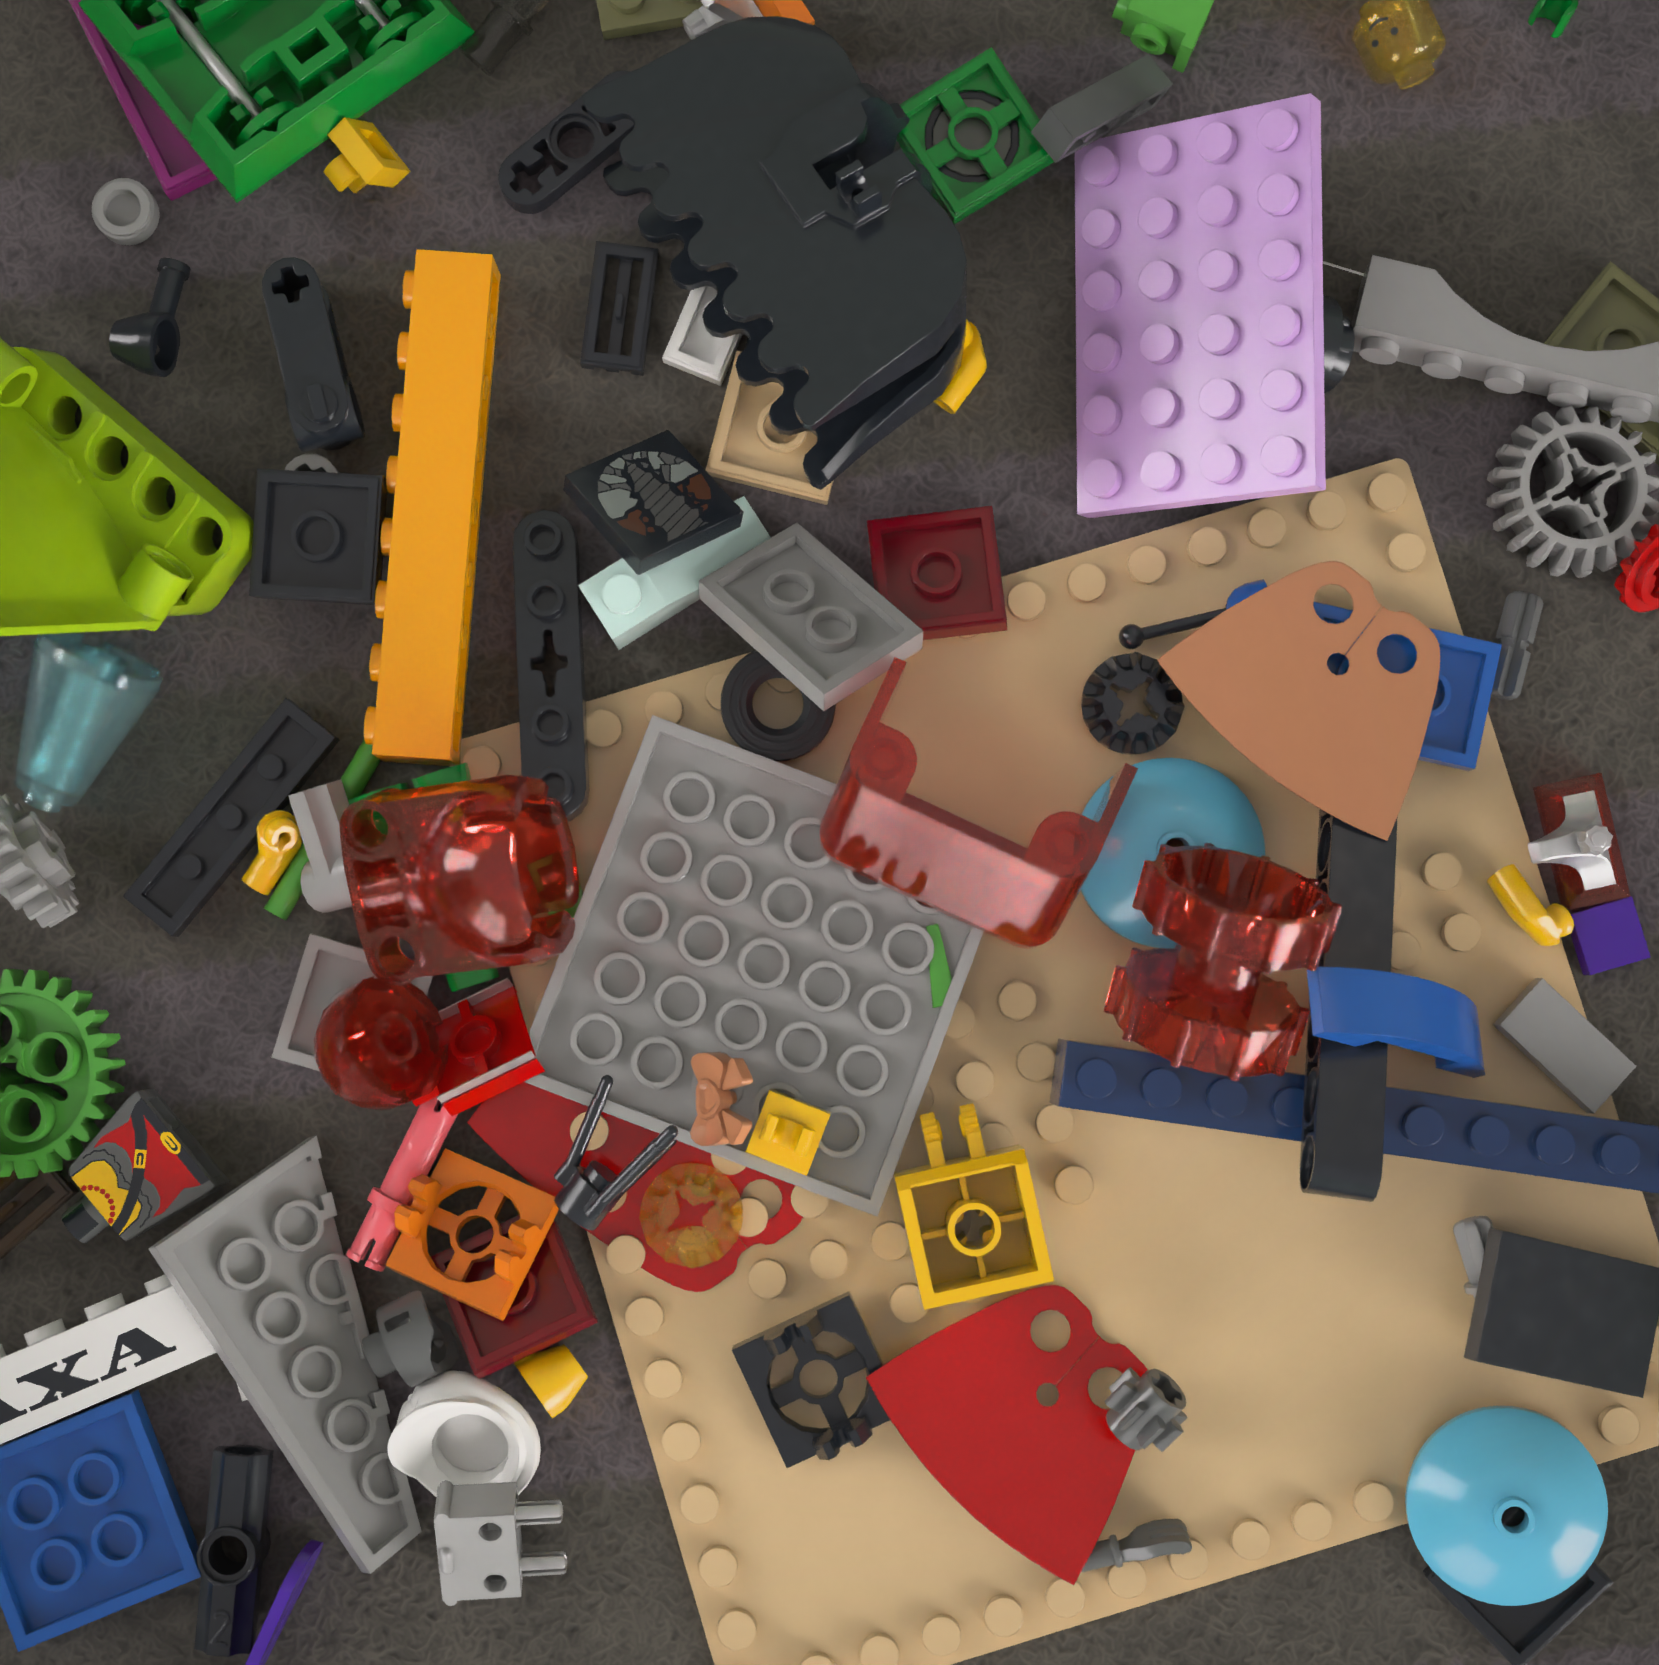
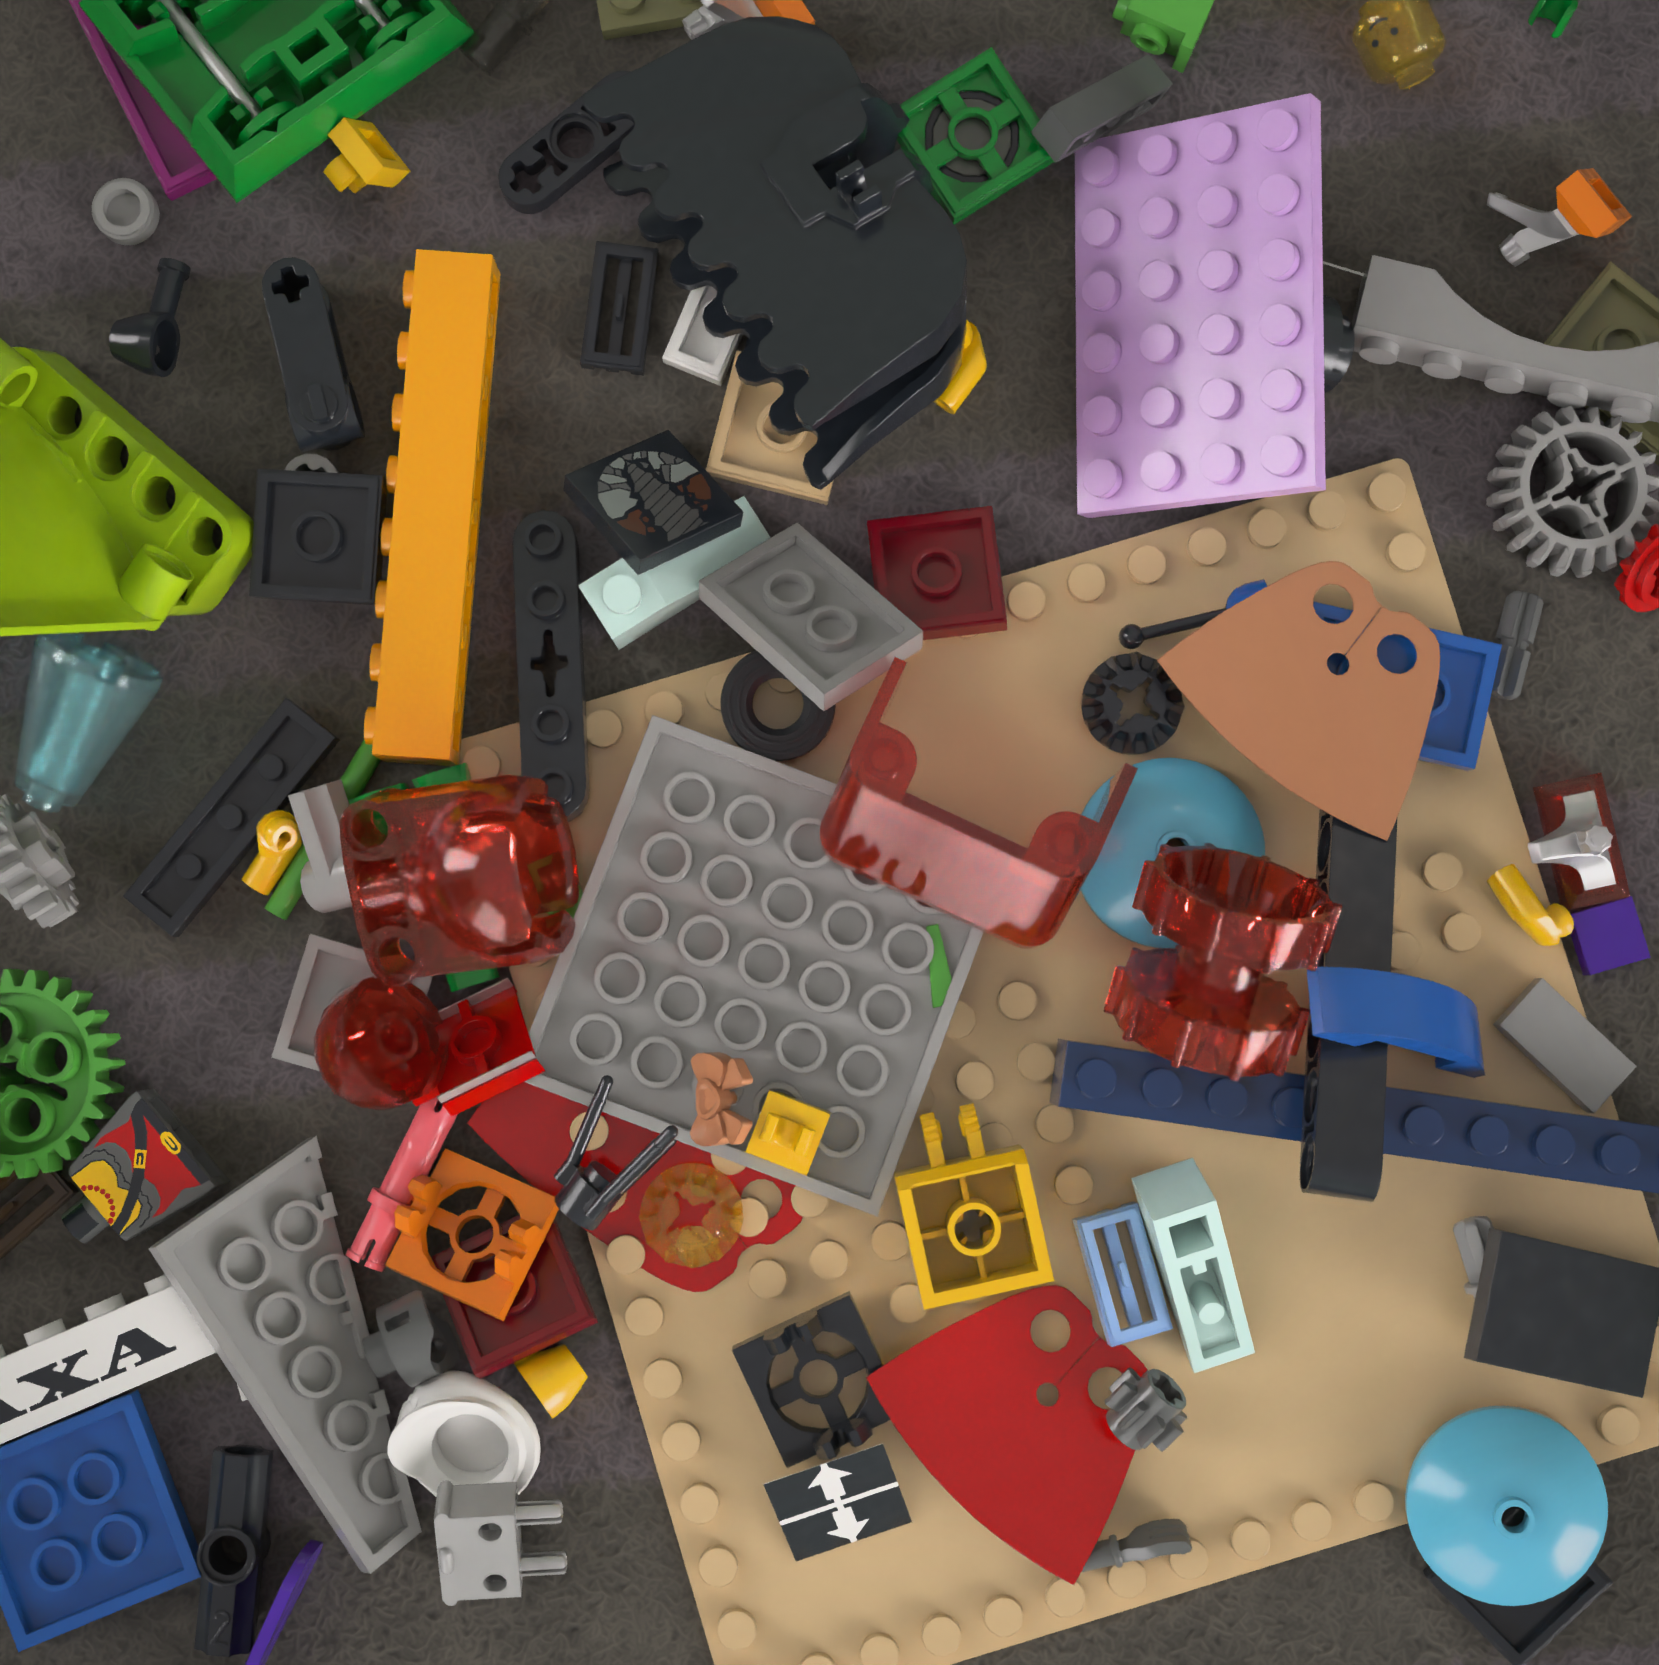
(838, 1502): none -> black sticker
(1106, 1221): none -> light blue tile
(1194, 1263): none -> light aqua slope
(1583, 208): none -> piece

